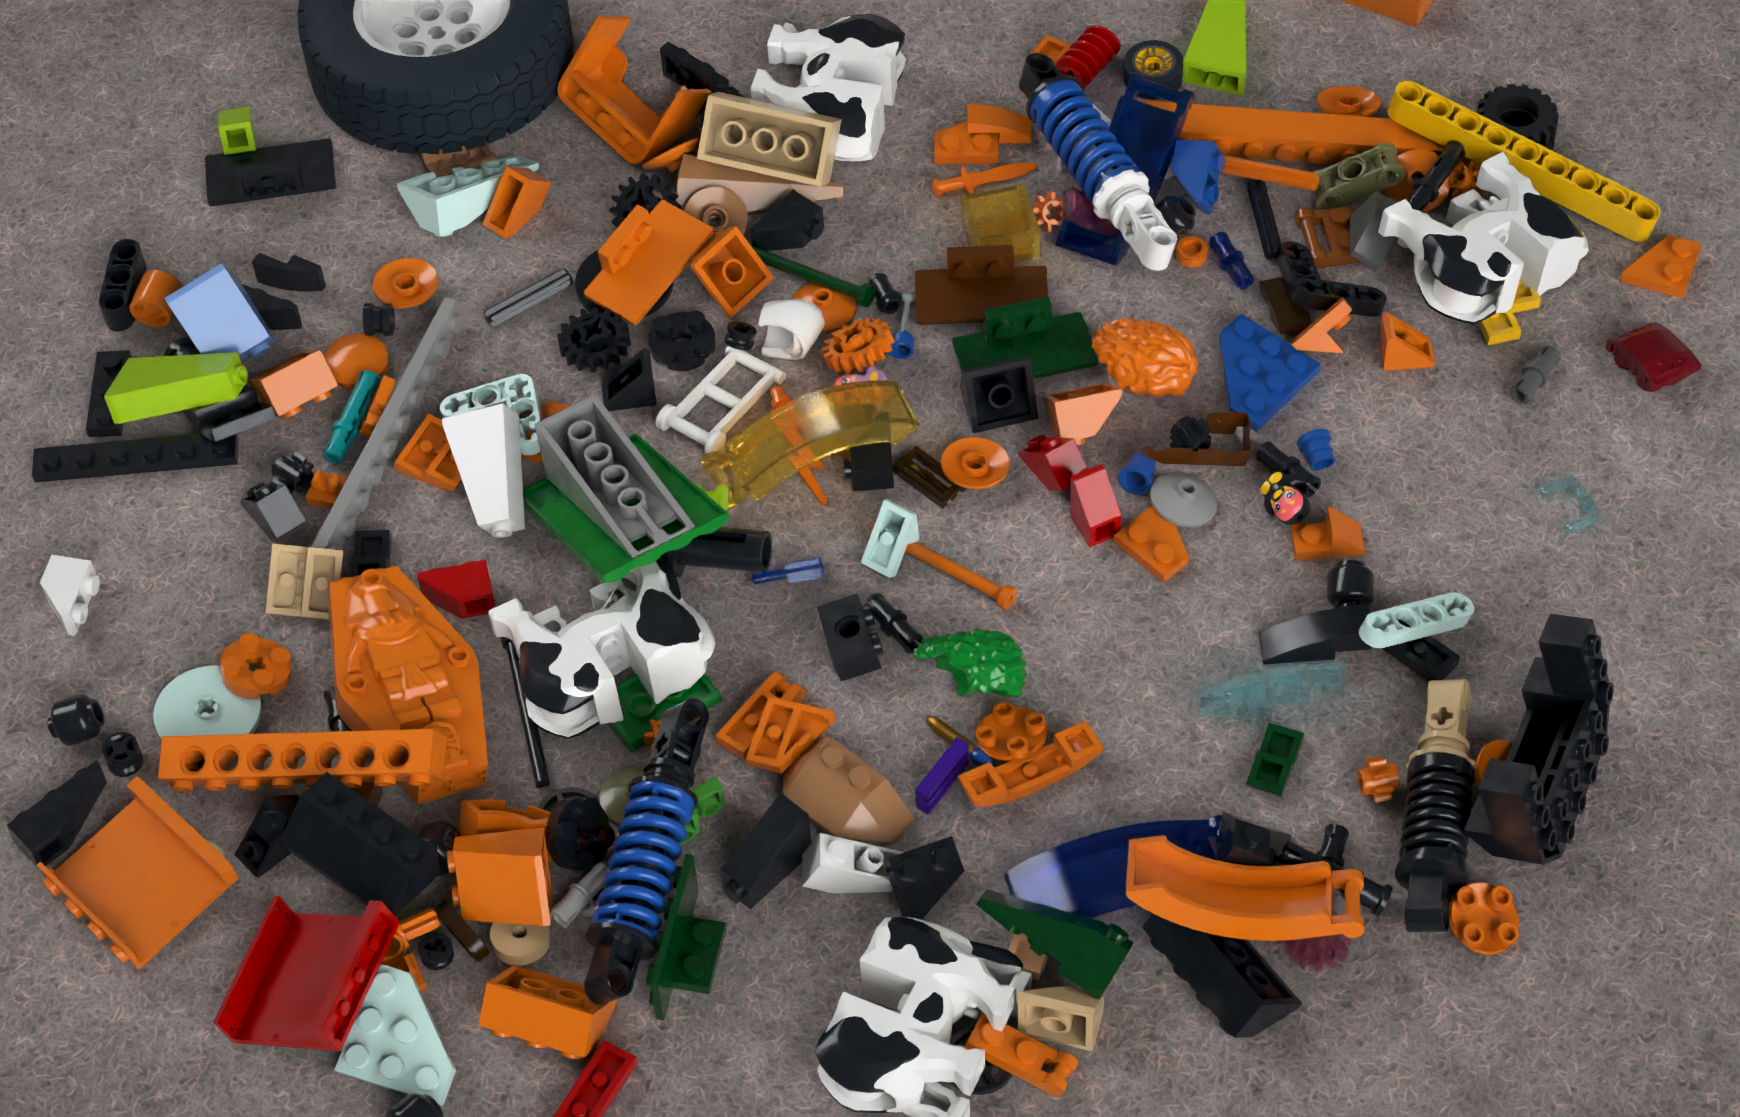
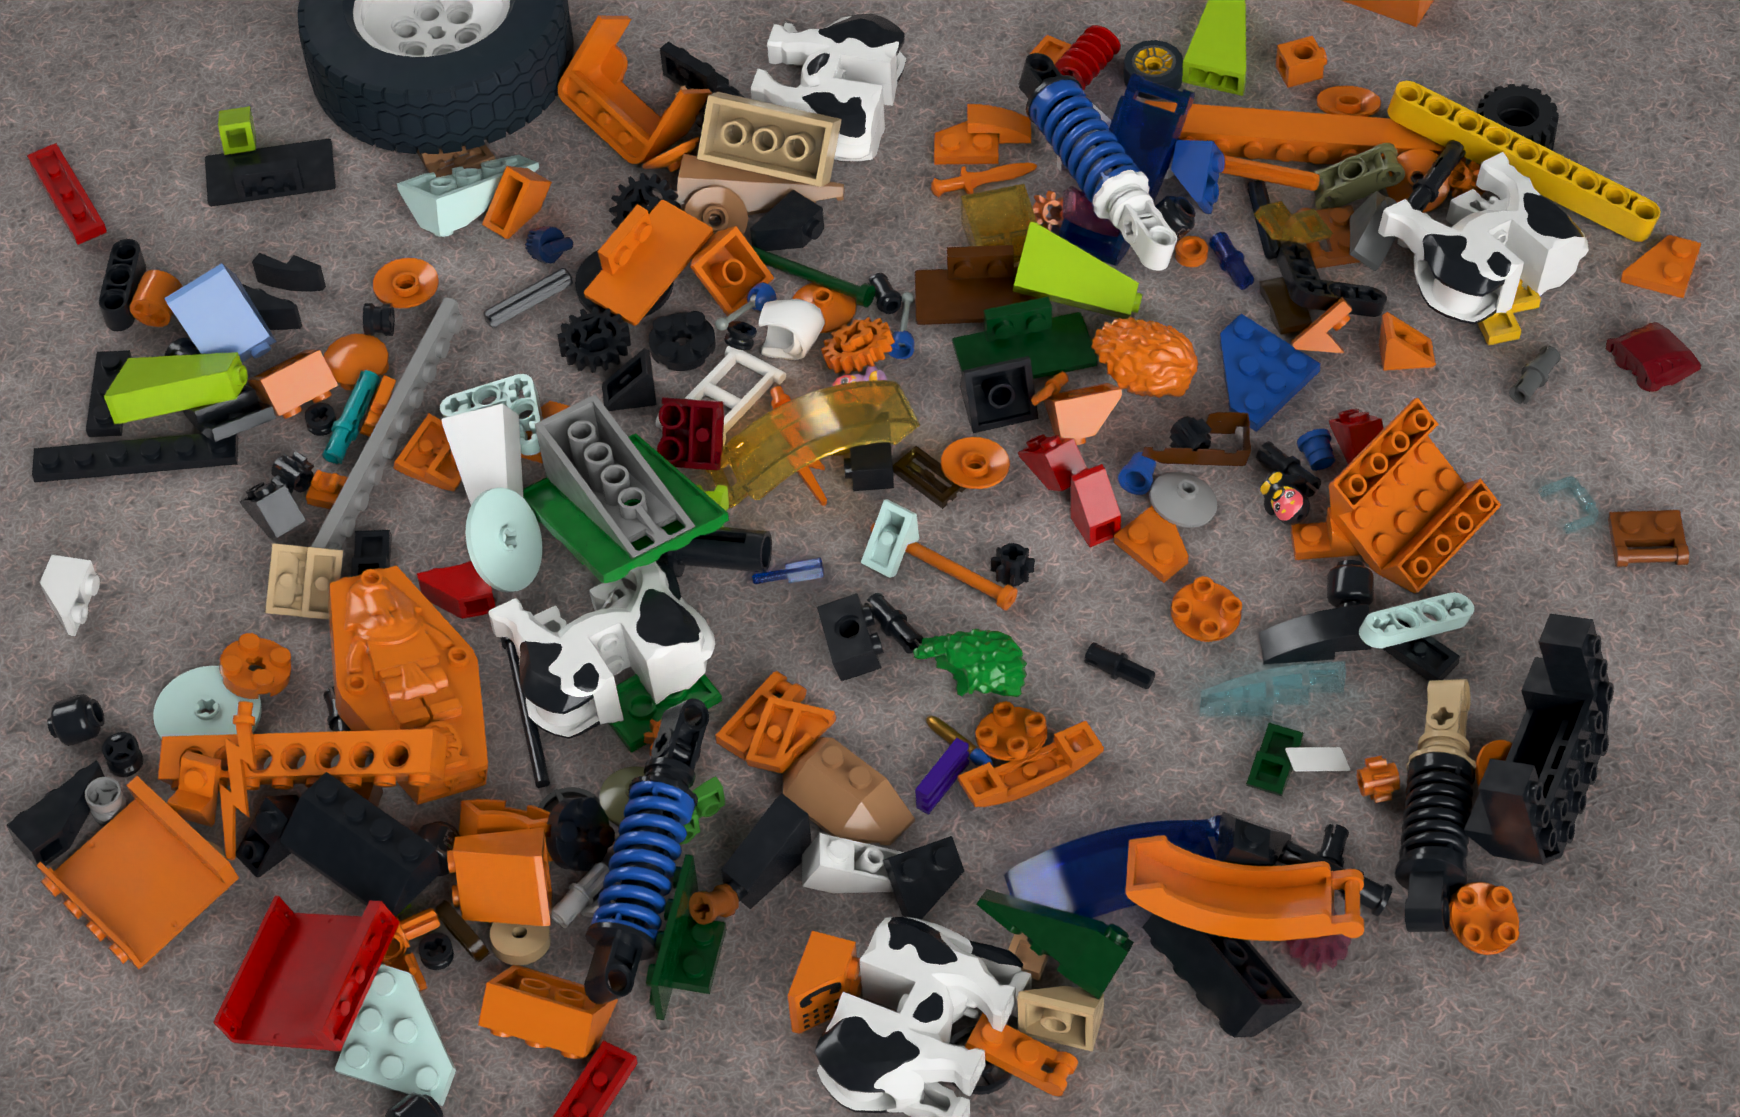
(67, 194): none -> red plate
(105, 799): none -> light grey wheel
(197, 789): none -> orange slope
(235, 756): none -> orange piece
(320, 410): none -> black bush
(504, 539): none -> light aqua piece
(547, 244): none -> dark blue piece
(692, 433): none -> dark red slope
(707, 906): none -> dark orange bush
(756, 299): none -> hinge
(824, 973): none -> orange slope
(1012, 564): none -> black gear
(1051, 387): none -> orange piece
(1073, 276): none -> lime slope
(1118, 666): none -> black axle
(1206, 610): none -> orange dish
(1299, 227): none -> clear yellow slope
(1300, 61): none -> orange brick
(1317, 759): none -> white sticker
(1355, 431): none -> red slope
(1407, 502): none -> orange slope
(1648, 530): none -> dark orange plate

